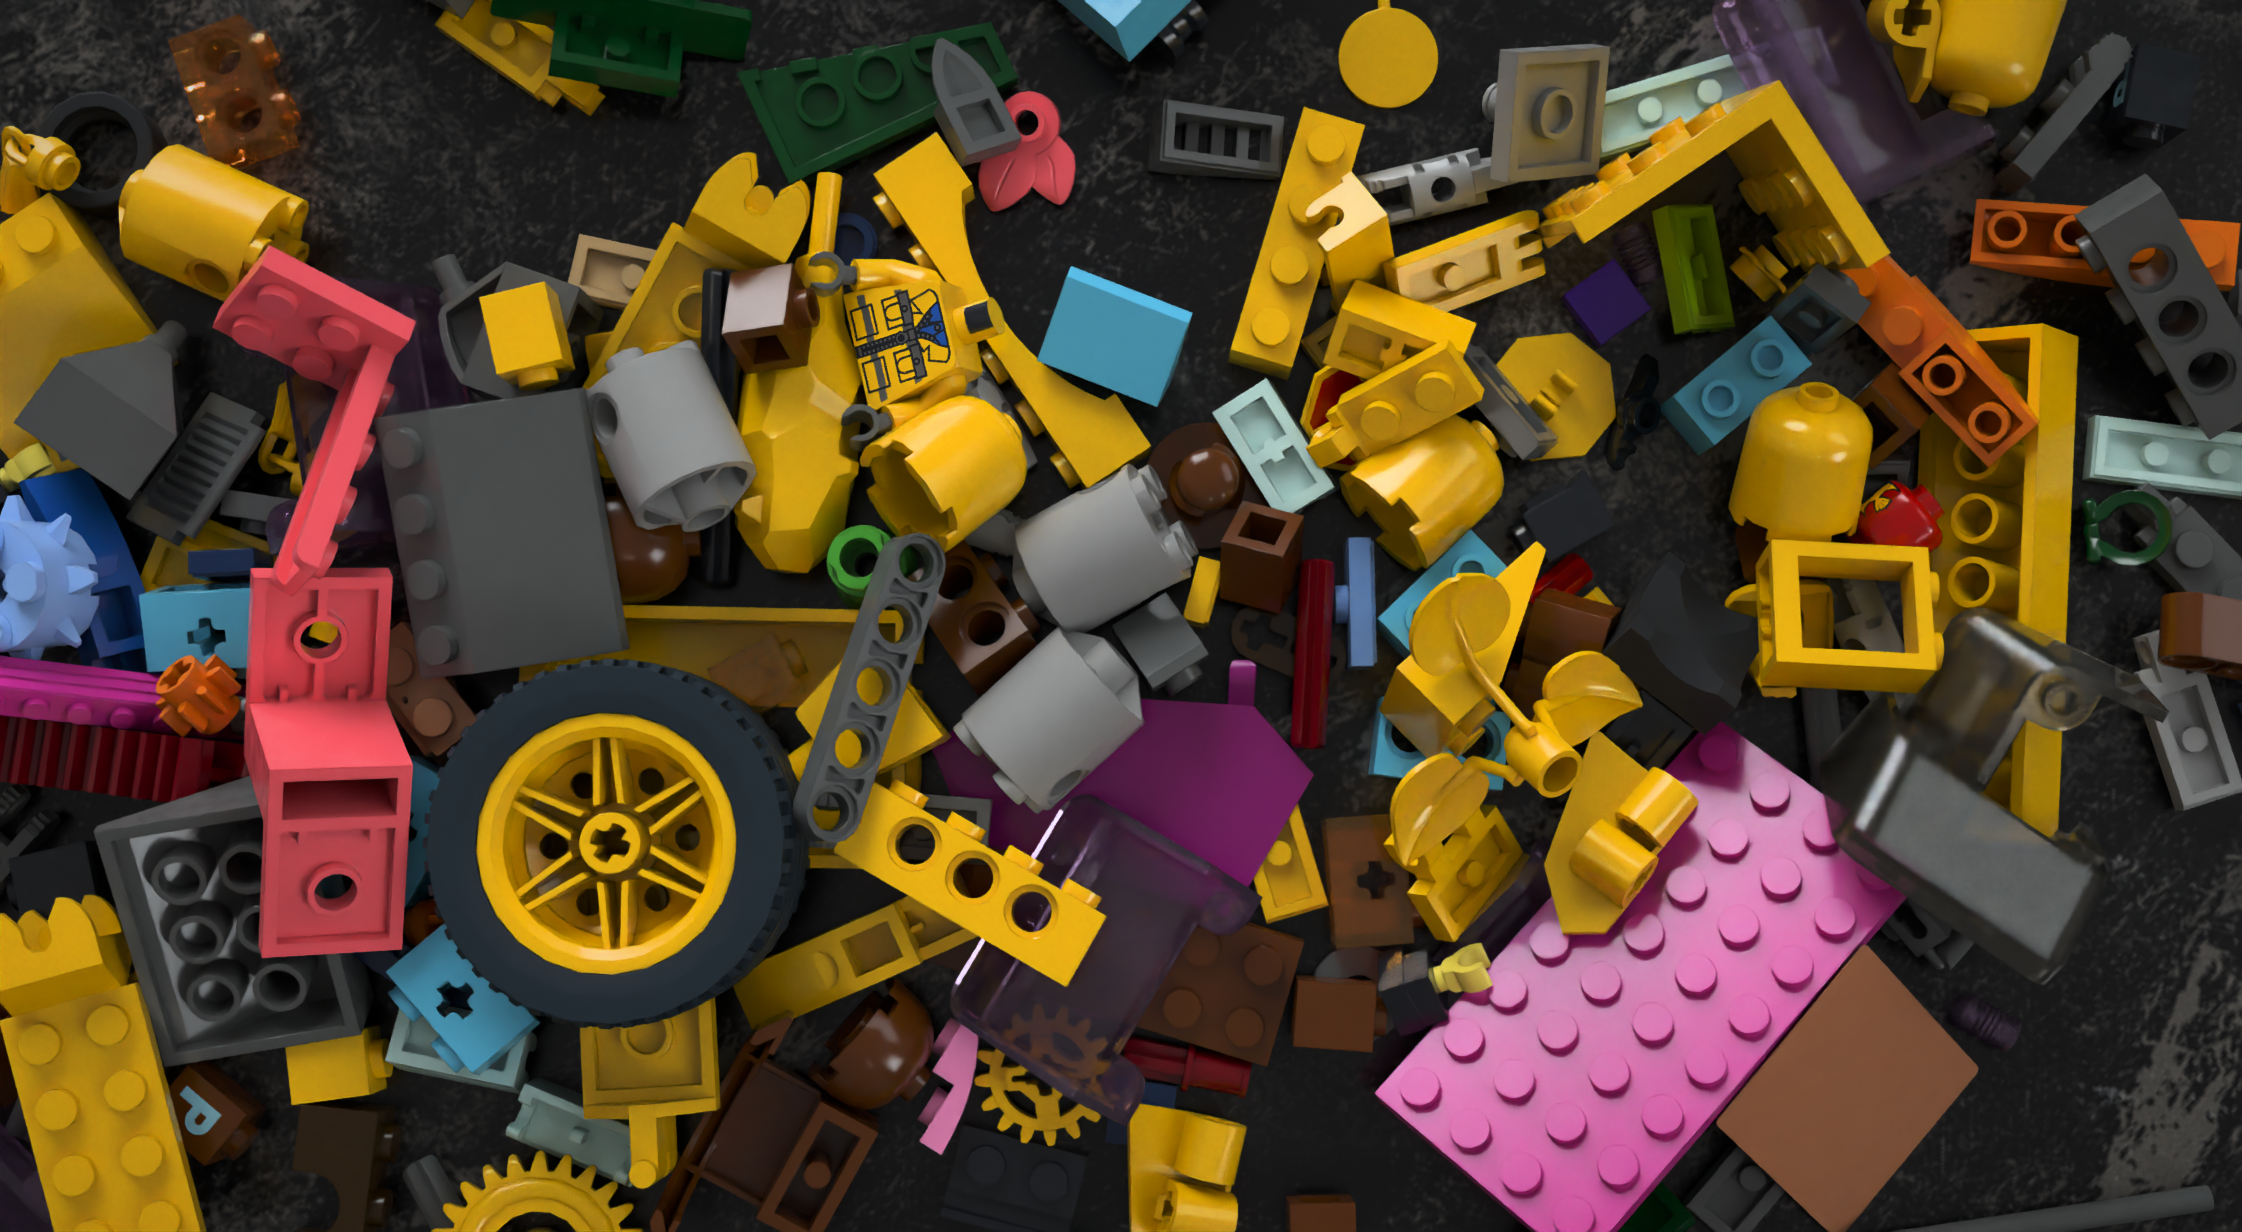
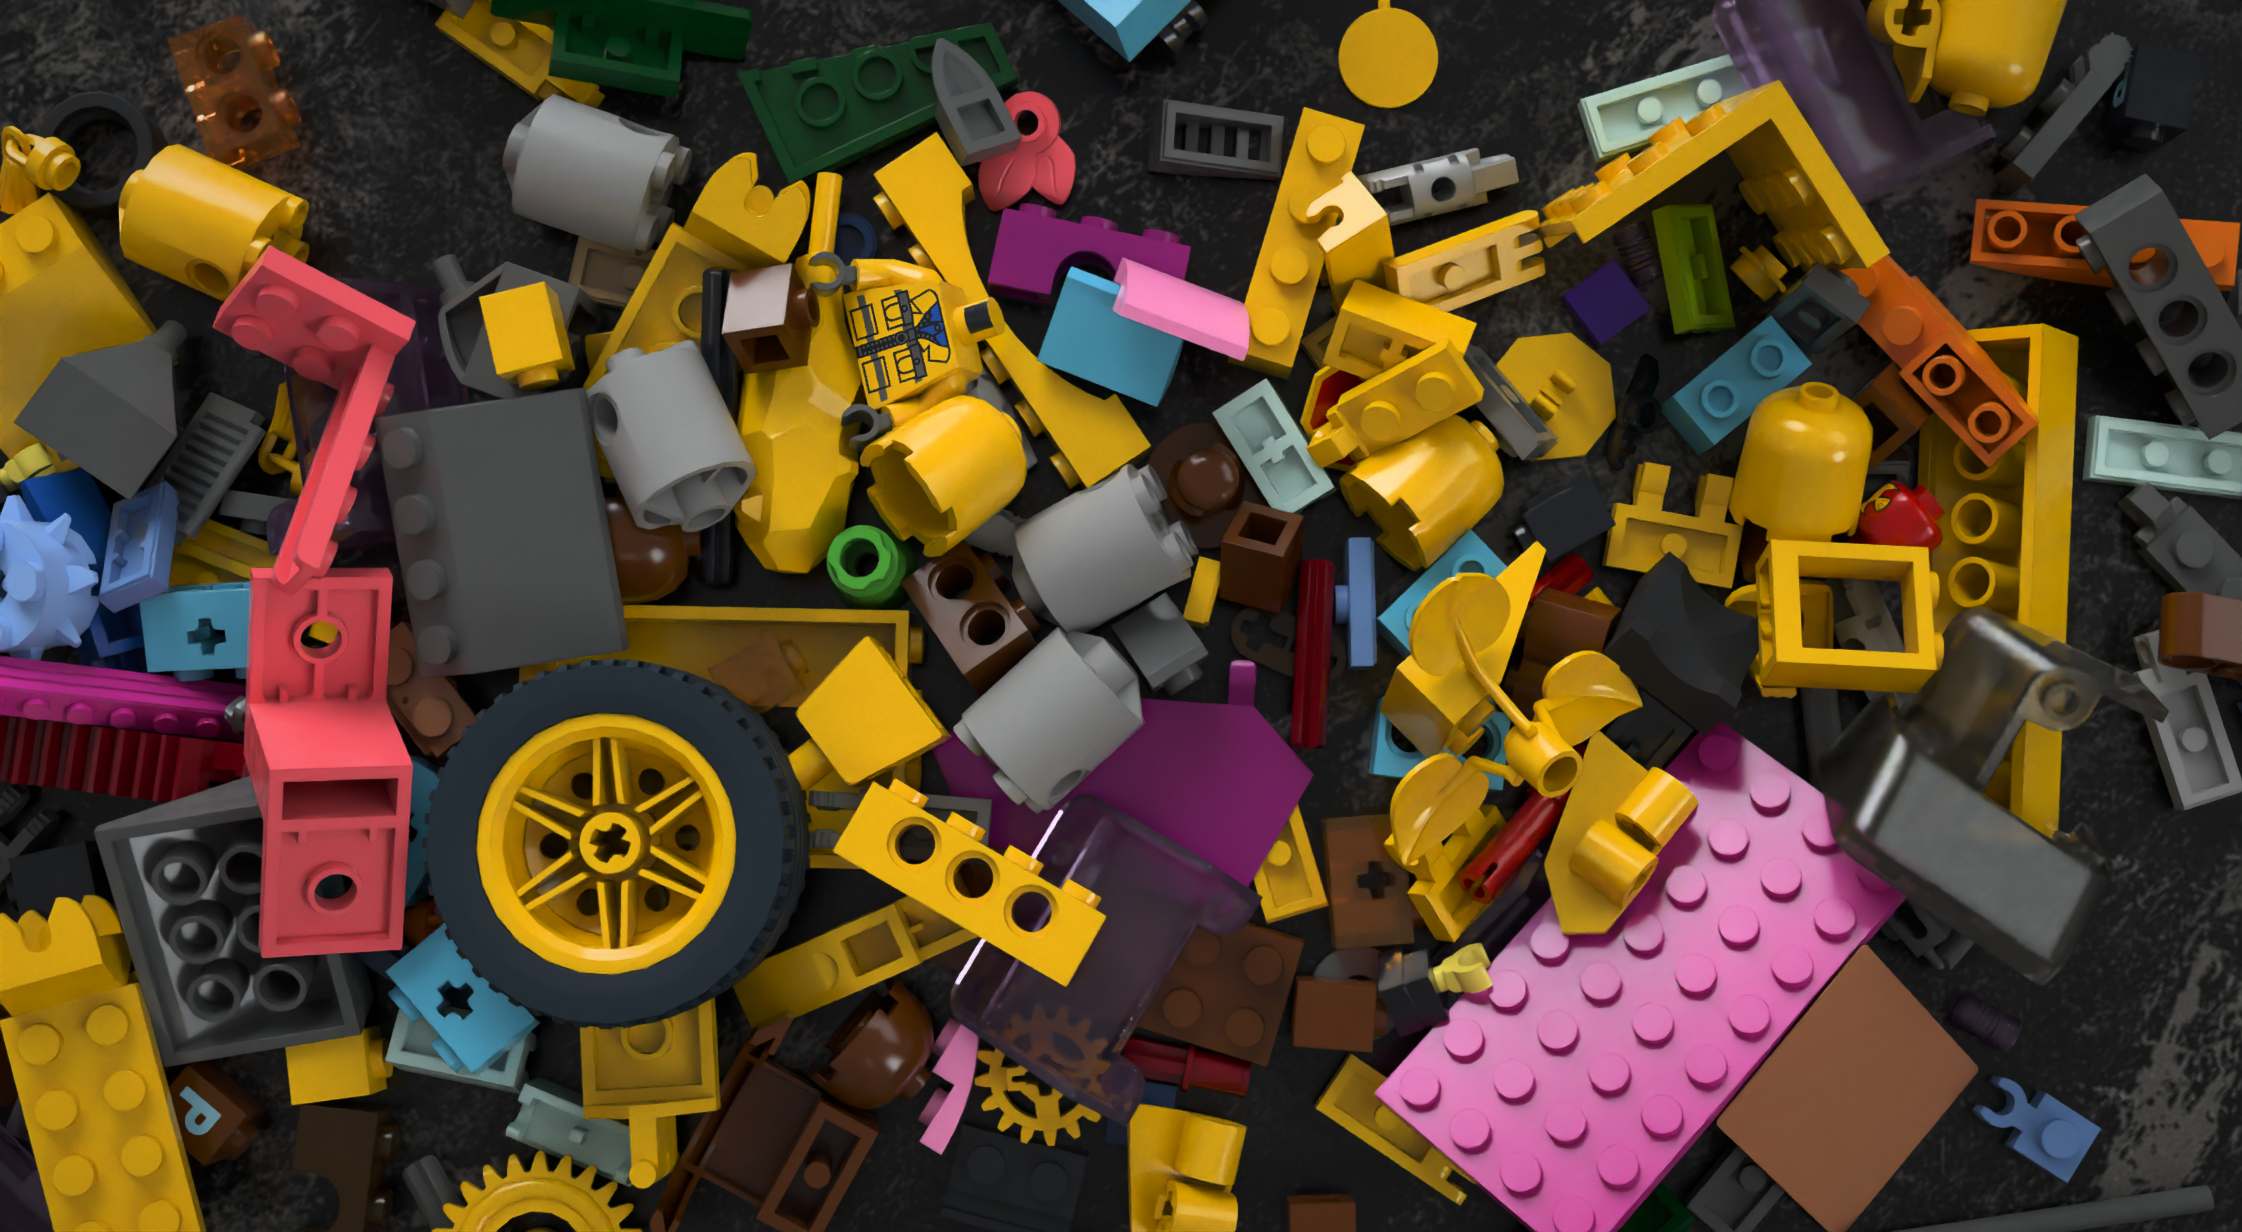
(139, 547): none -> medium blue plate
(198, 695): orange gear -> none
(227, 564): dark blue tile -> none
(594, 174): none -> light grey cylinder
(845, 707): dark grey beam -> none
(1038, 249): none -> magenta arch
(1182, 309): none -> bright pink slope
(1353, 1104): none -> yellow hinge
(1514, 842): none -> red pin
(1547, 112): light grey tile -> none
(1647, 533): none -> yellow plate
(2043, 1130): none -> medium blue plate
(2098, 549): dark green piece -> none

